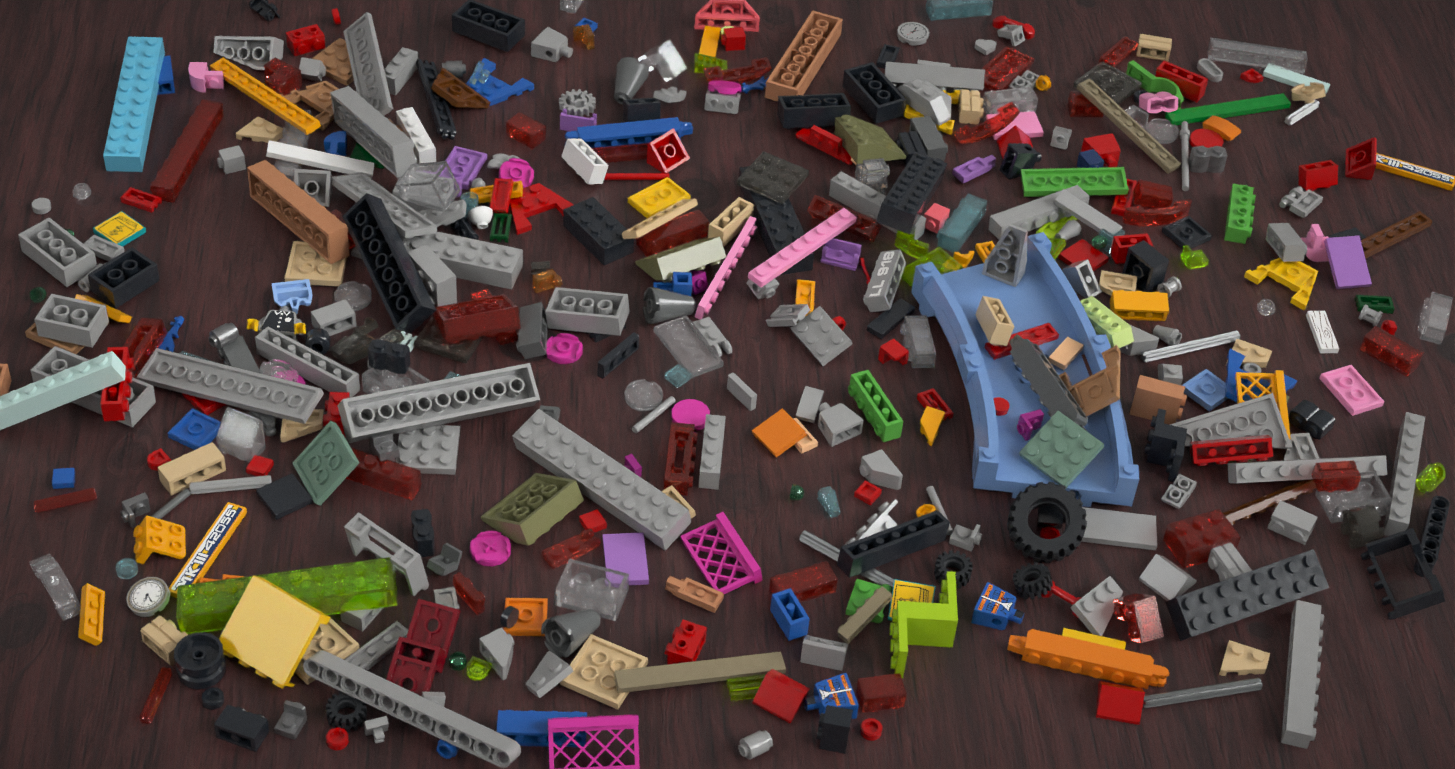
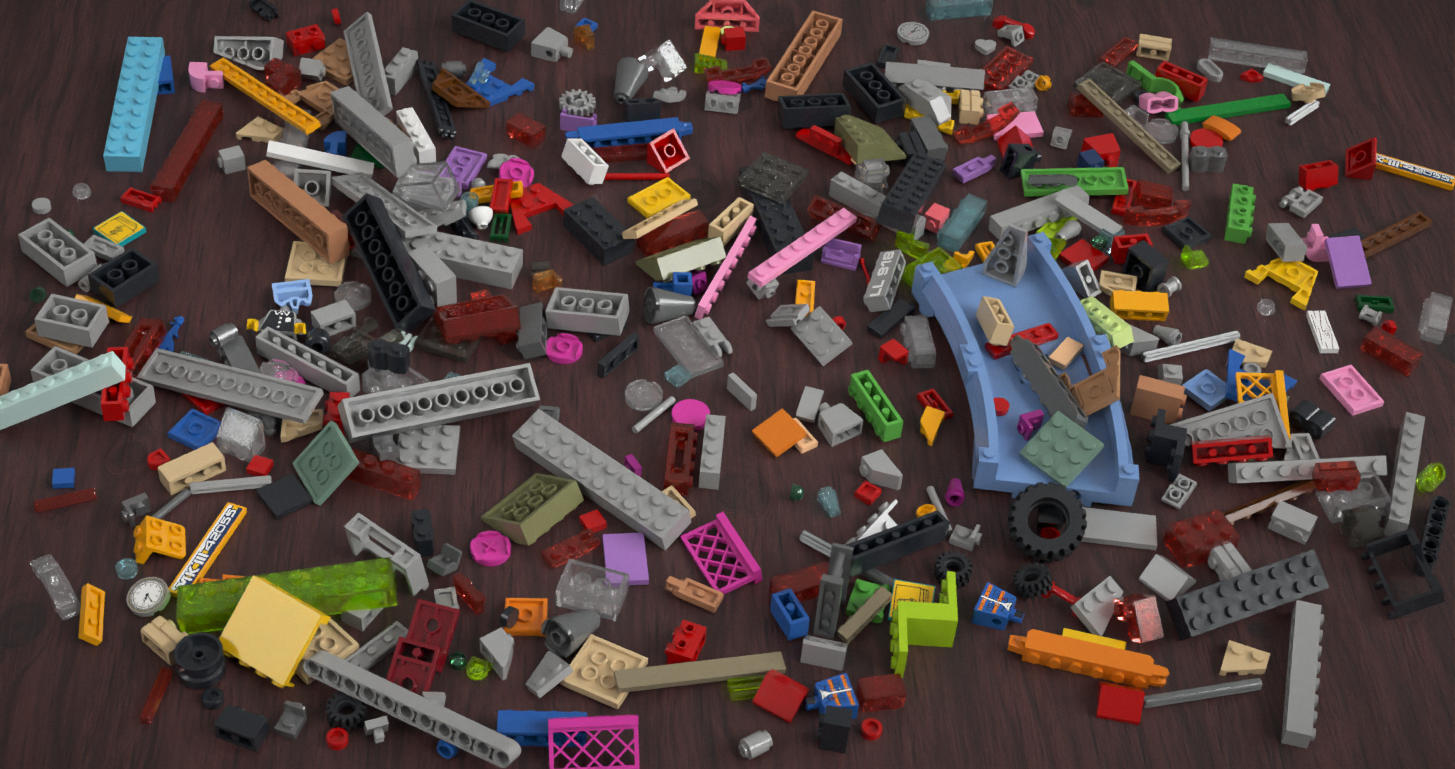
(833, 590): none -> dark grey fence
(955, 493): none -> magenta cone
(1052, 179): none -> dark grey hinge

